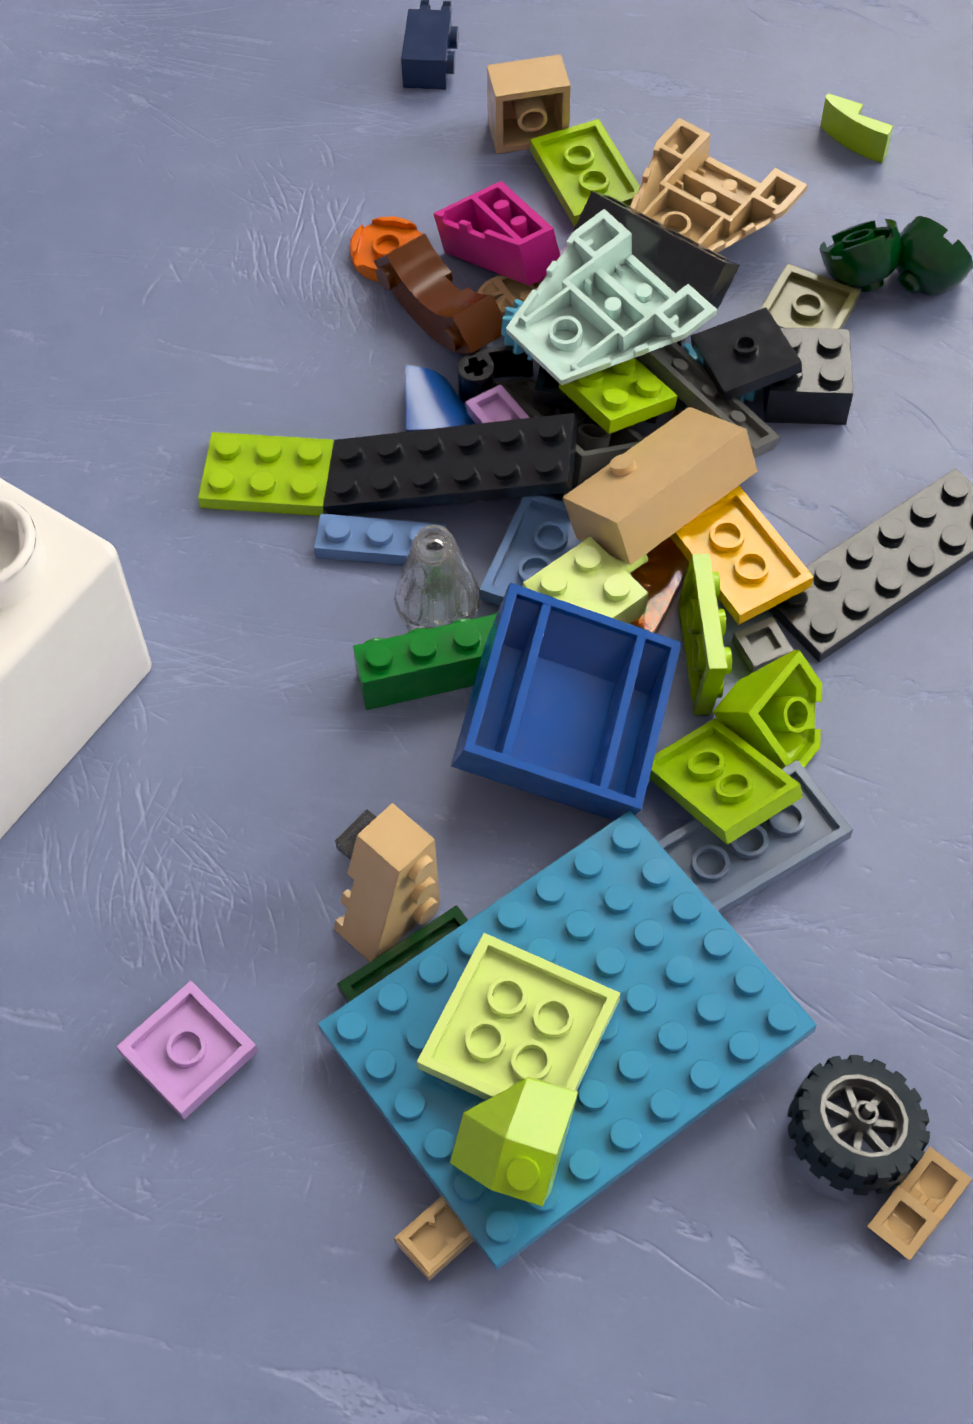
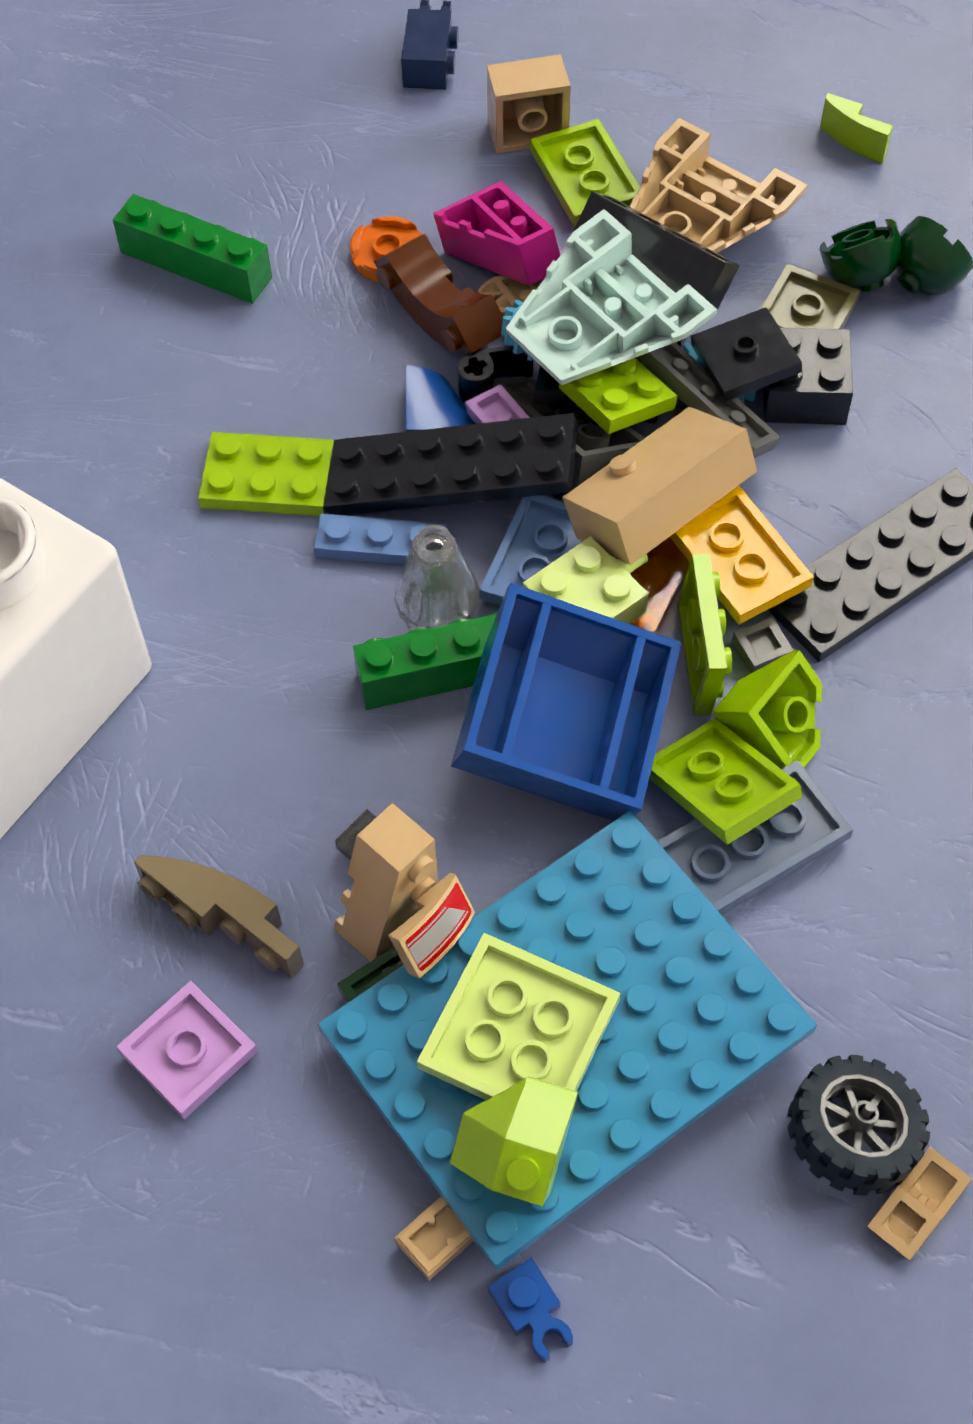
(193, 248): none -> green brick
(215, 899): none -> dark tan slope
(435, 927): none -> slope
(527, 1303): none -> blue plate

